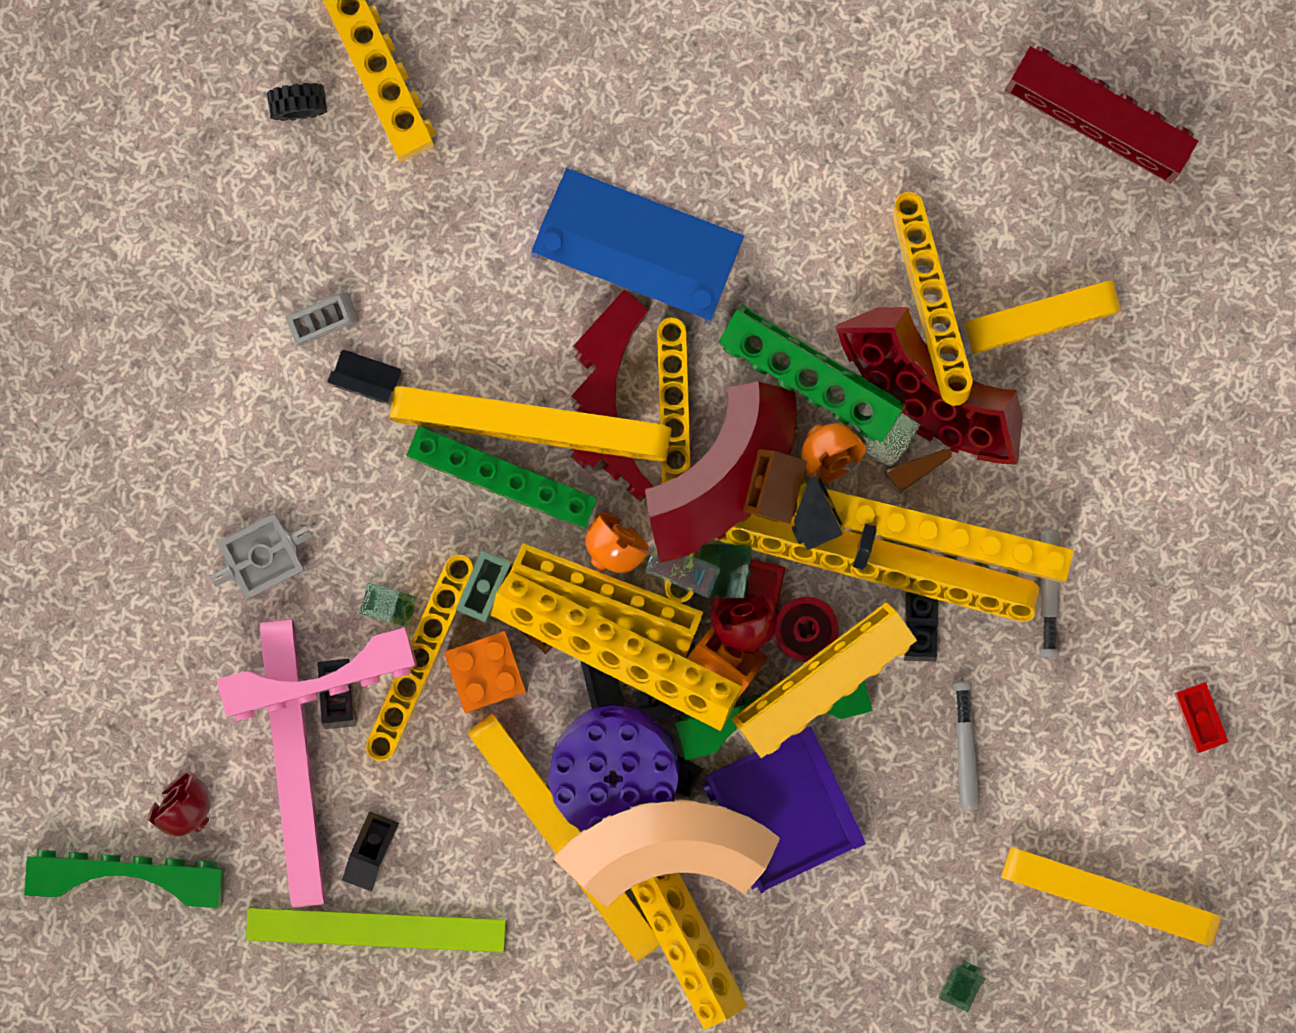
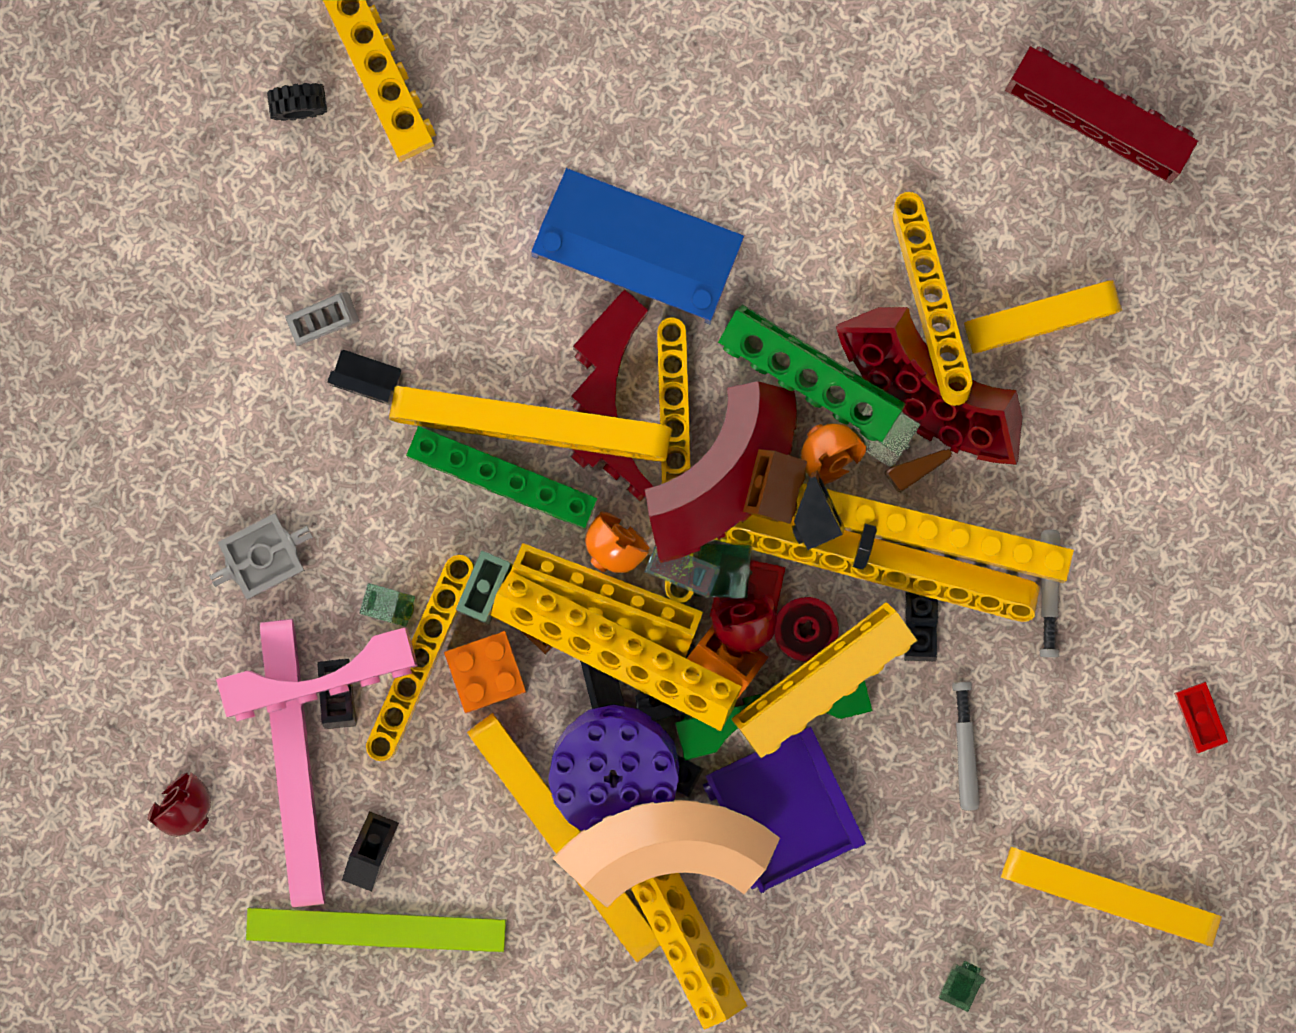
(192, 885): green arch -> none

